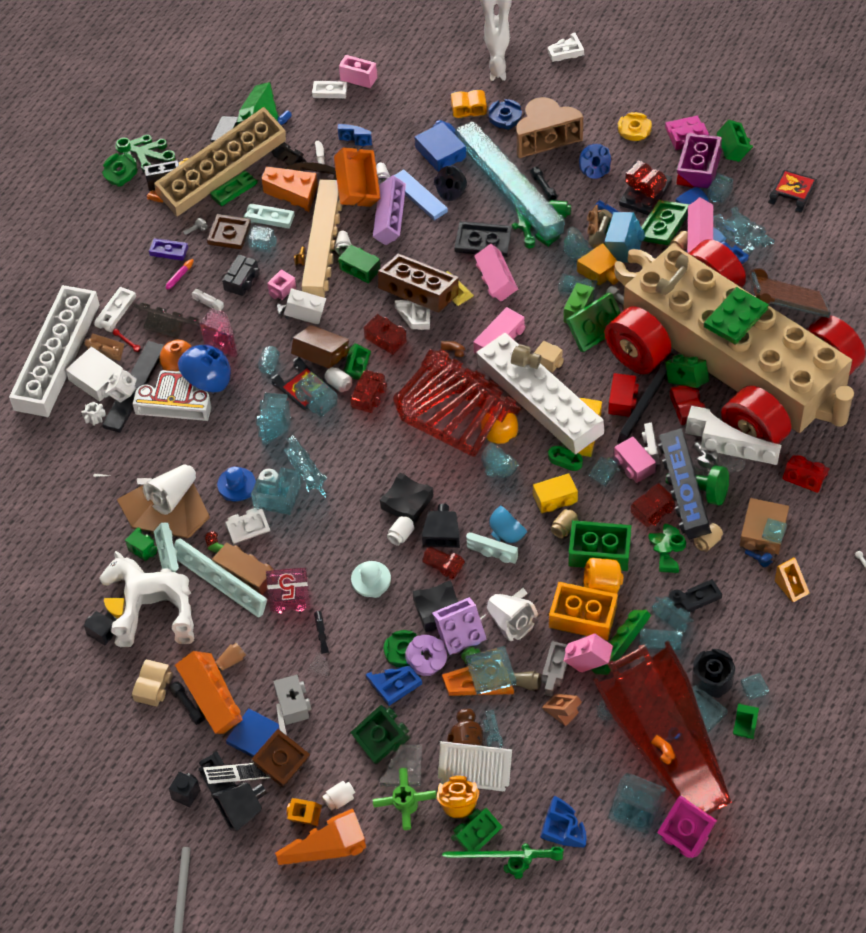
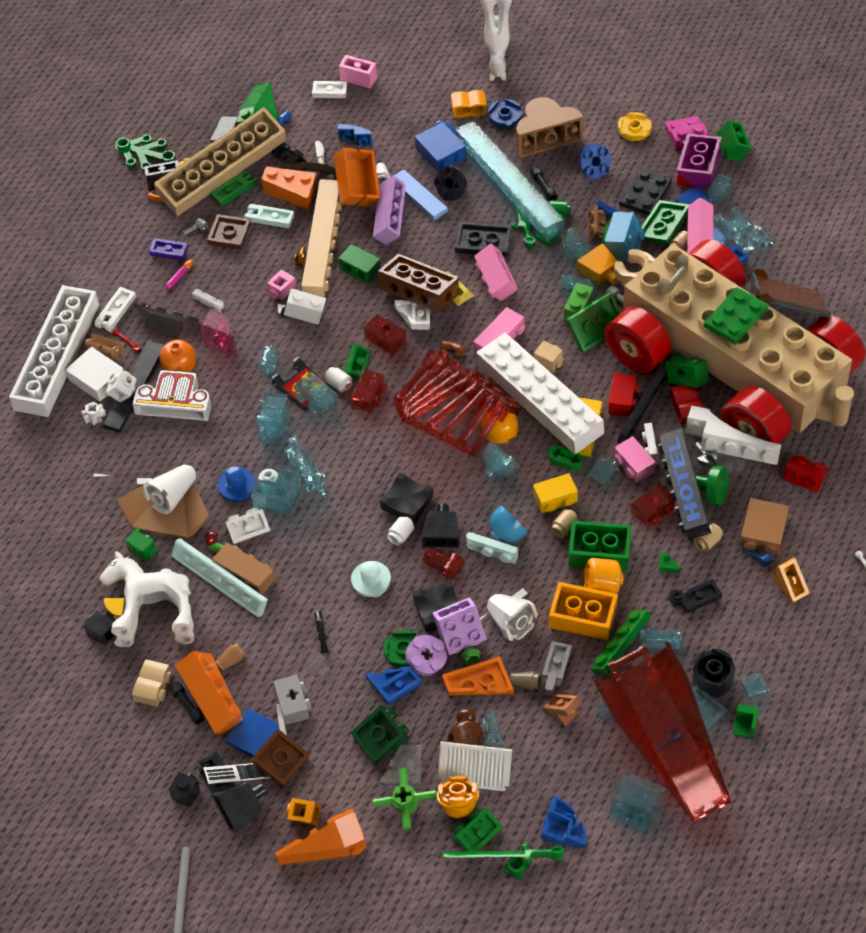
(120, 177): green plate -> none
(165, 547): light aqua hinge -> none
(205, 368): blue piece -> none
(241, 275): black brick -> none
(262, 239): clear light blue brick -> none
(288, 590): clear pink slope -> none
(320, 346): reddish brown brick -> none
(338, 795): white brick -> none
(342, 242): white cone -> none
(490, 670): clear light blue plate -> none
(522, 357): dark tan piece -> none
(566, 49): white wing -> none
(588, 653): bright pink brick -> none
(598, 238): dark tan bar -> none
(645, 179): clear red brick -> none
(665, 747): orange arm -> none
(668, 541): green plate -> none
(679, 616): clear light blue hinge -> none
(687, 827): dark pink plate -> none
(774, 530): clear light blue plate -> none
(794, 187): flag -> none

